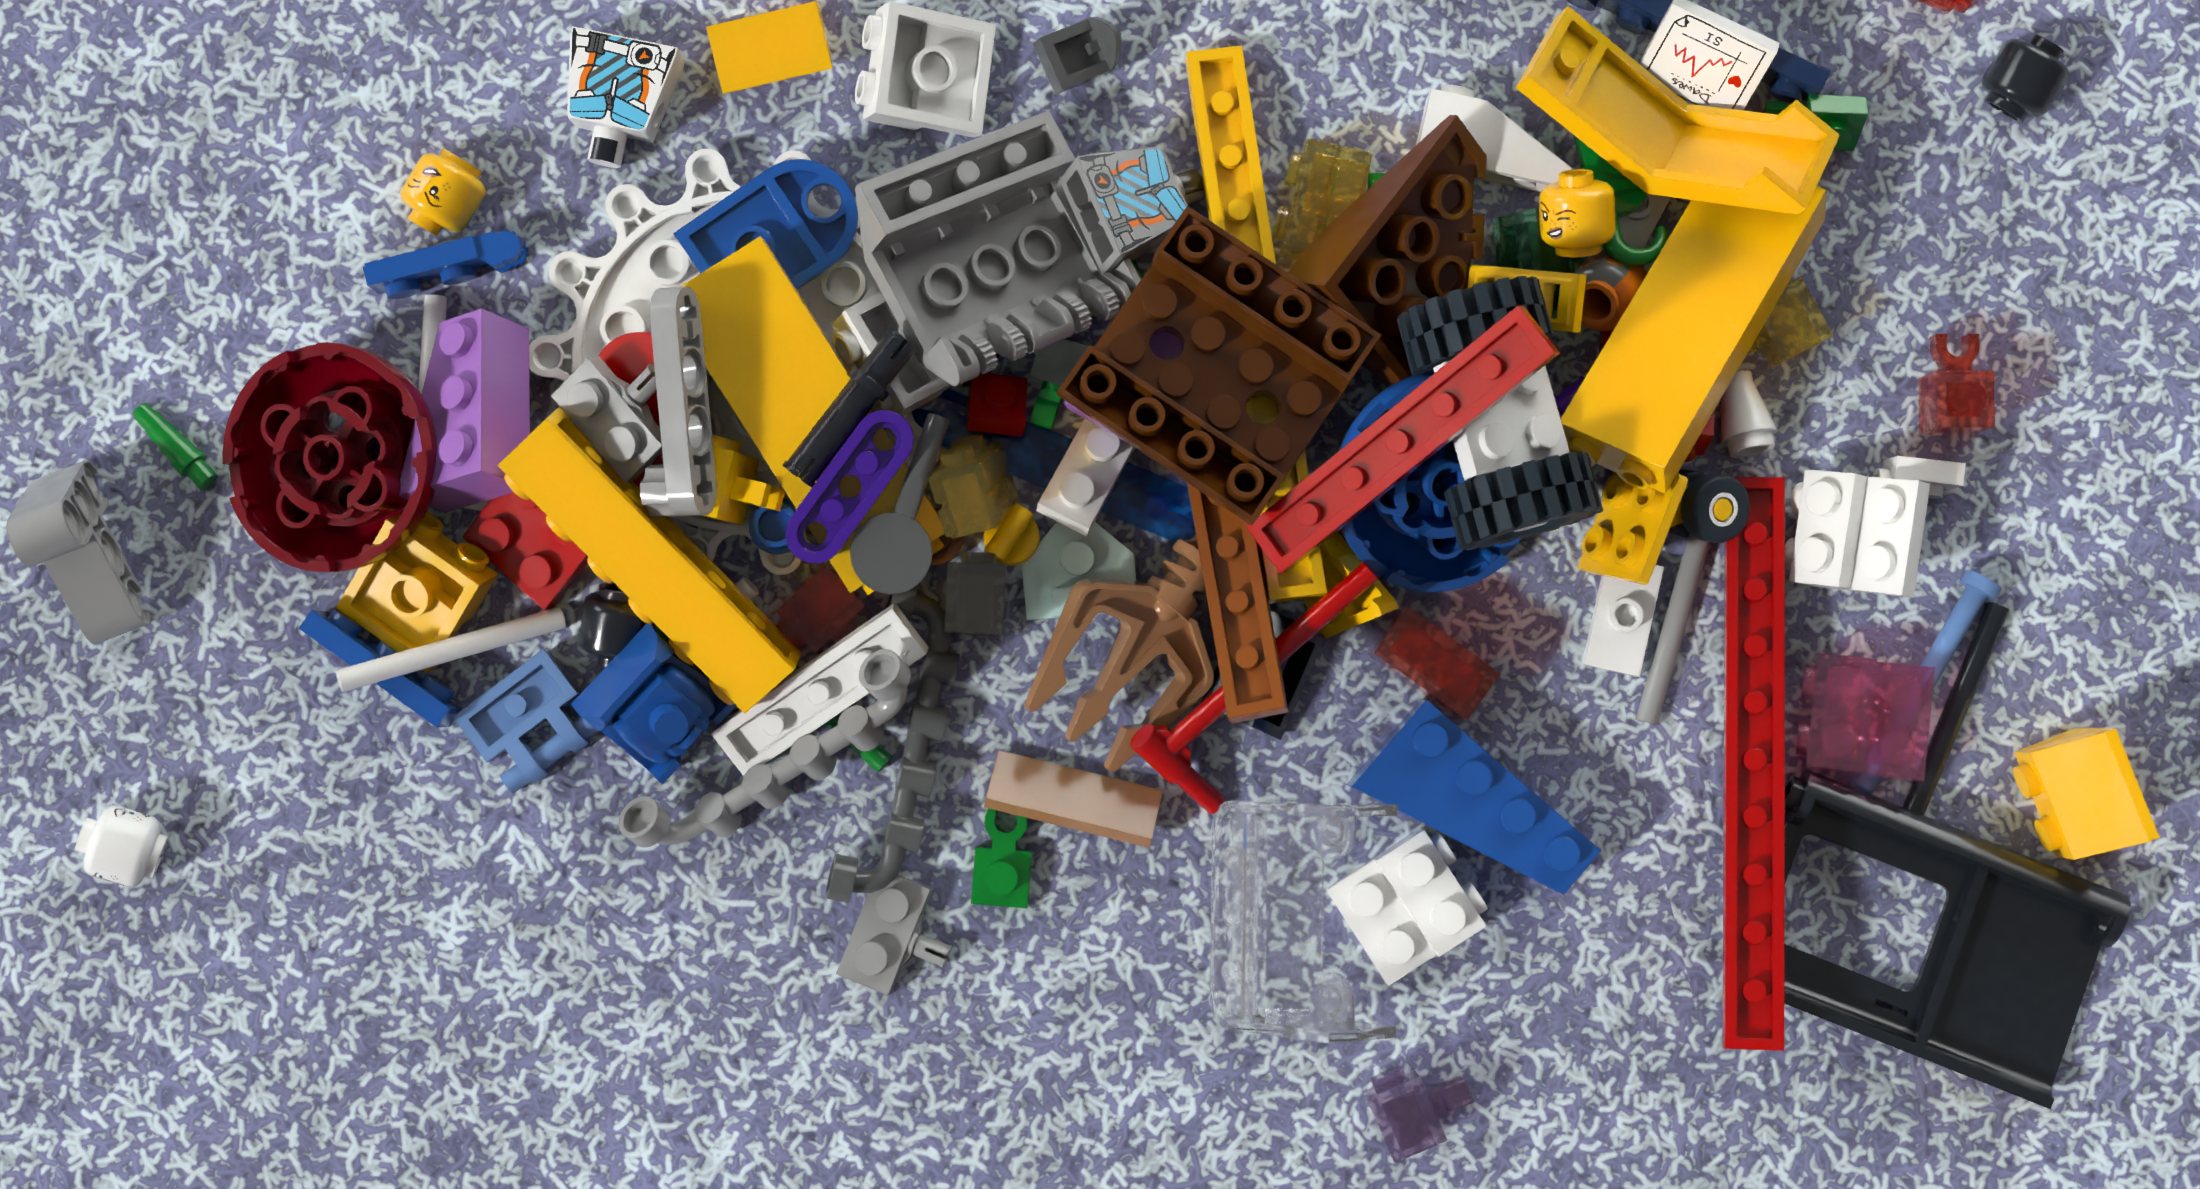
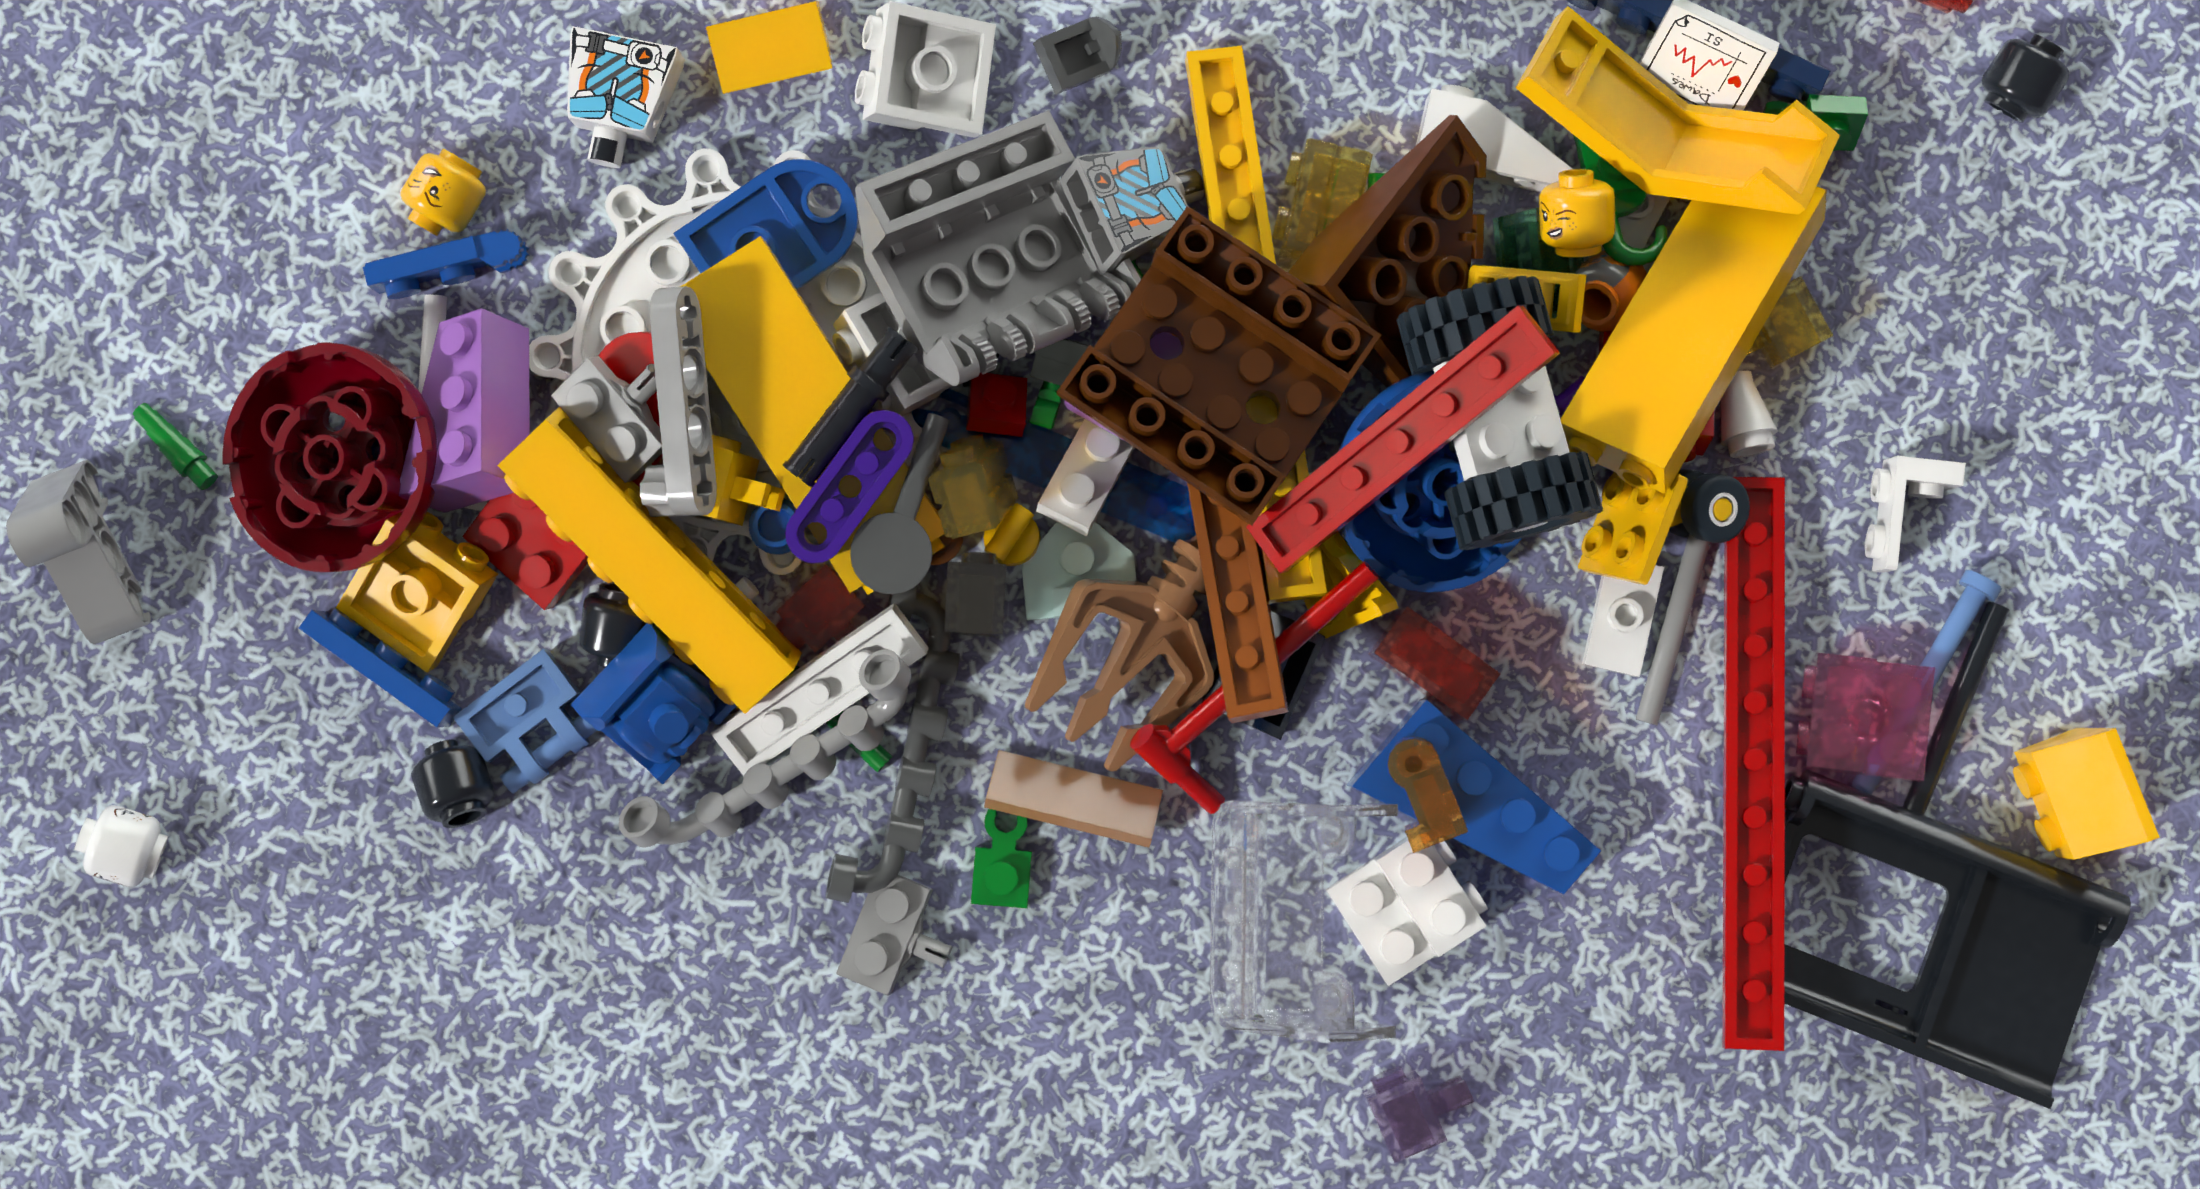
(450, 649): white bar -> none
(453, 784): none -> black head
(1419, 770): none -> clear orange leg
(1857, 532): white plate -> none
(1955, 395): clear red brick -> none

